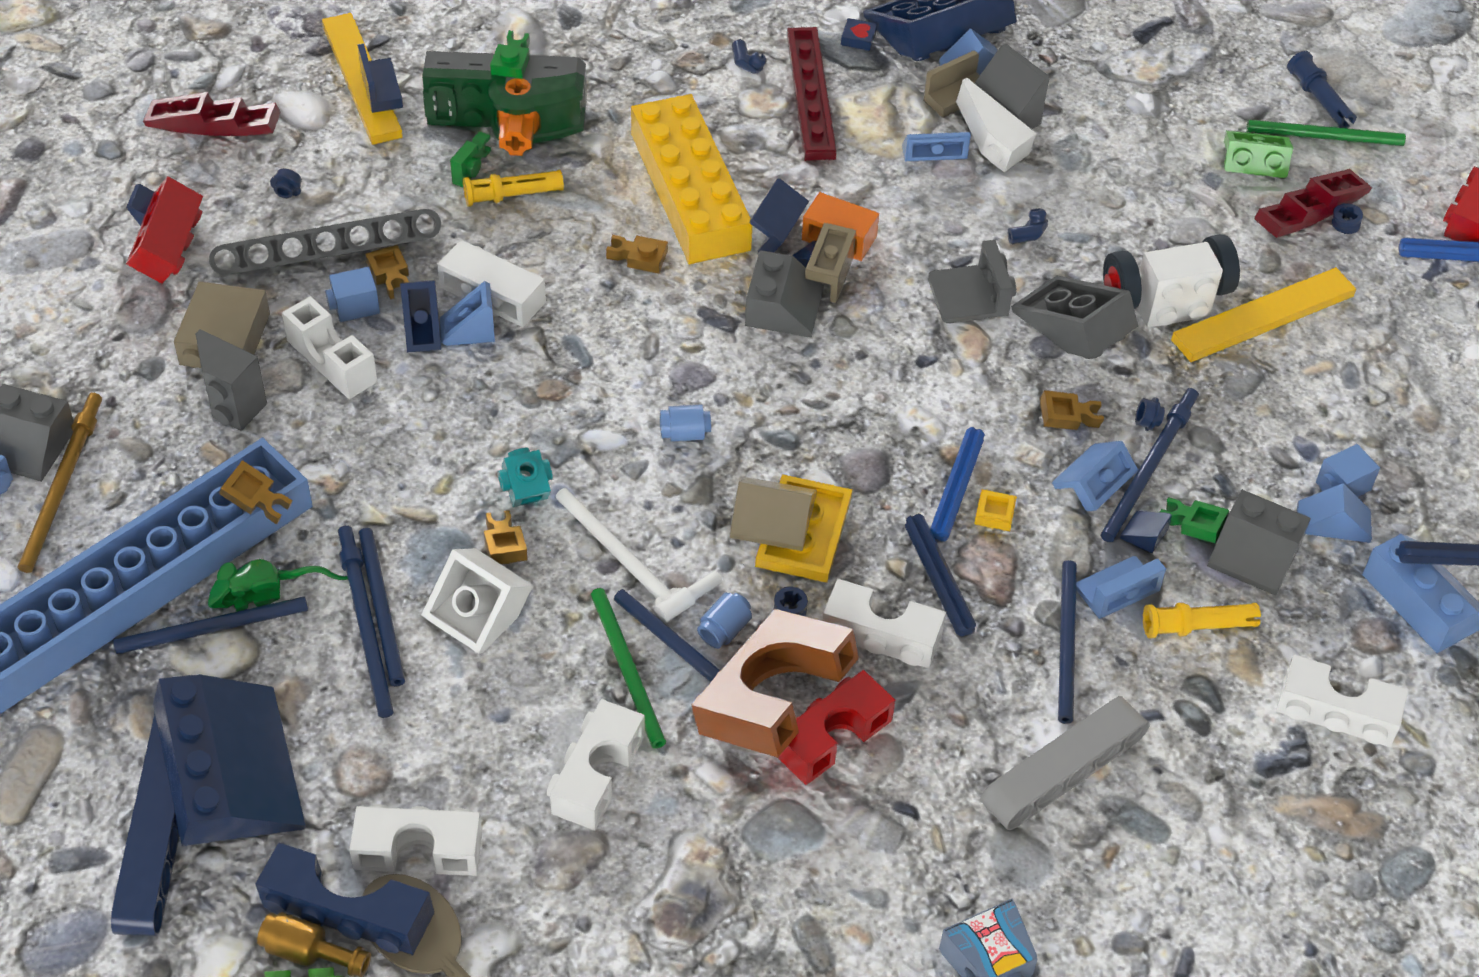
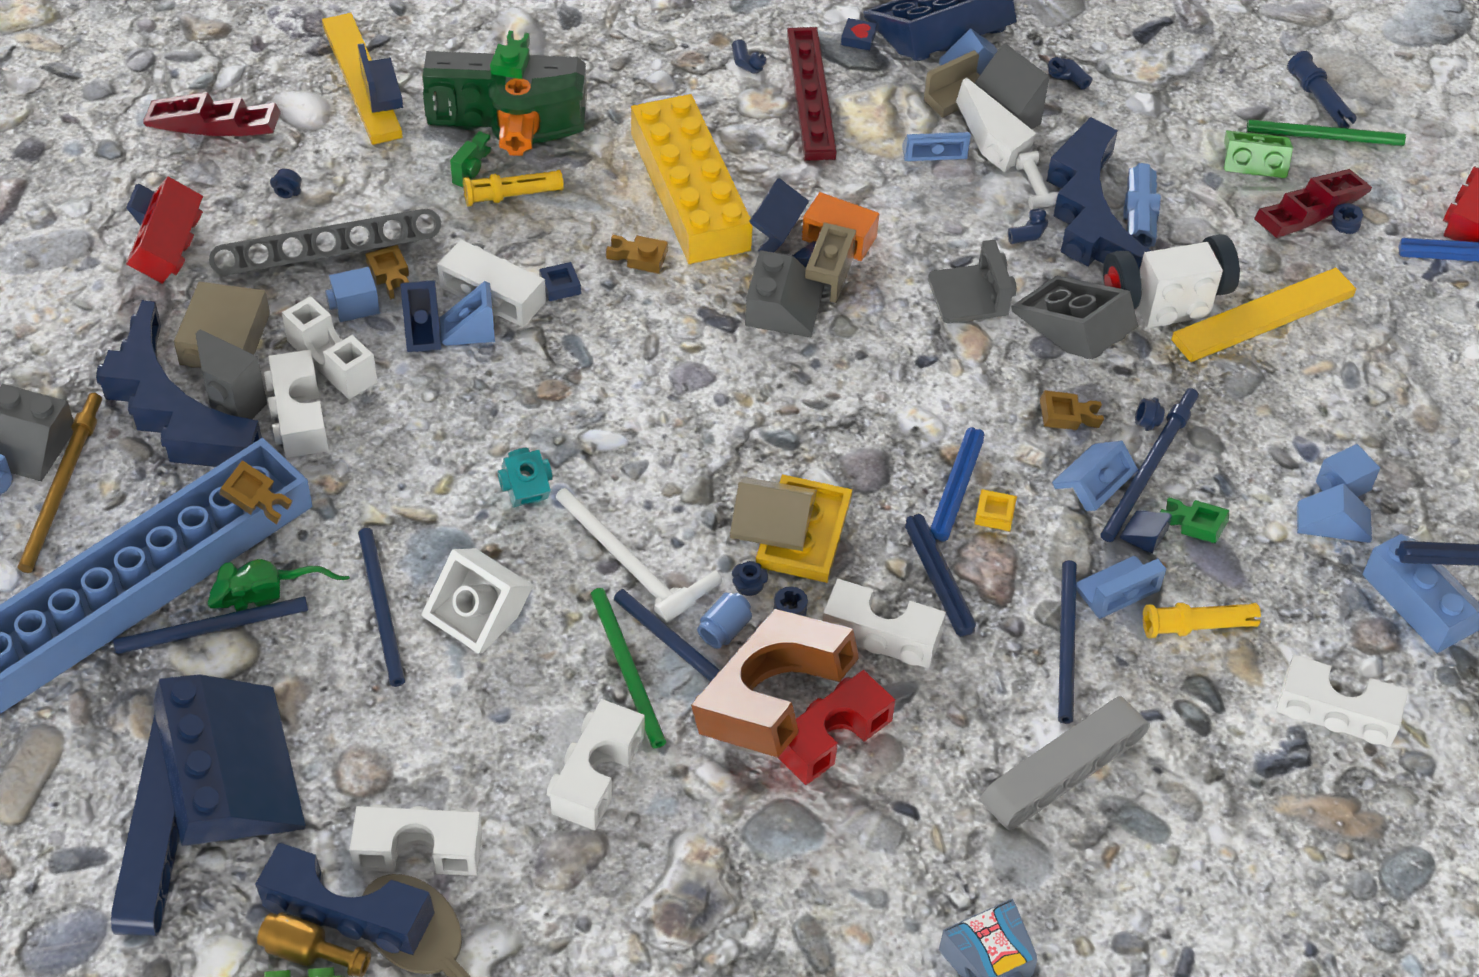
(187, 427): none -> dark blue arch
(300, 424): none -> white arch
(352, 562): dark blue bar -> none
(504, 542): pearl gold plate -> none
(560, 281): none -> dark blue plate
(685, 423): medium blue brick -> none
(749, 585): none -> dark blue plate
(1028, 162): none -> white piece
(1069, 70): none -> dark blue arm
(1081, 203): none -> dark blue arch
(1142, 204): none -> medium blue piece
(1259, 542): dark grey slope -> none

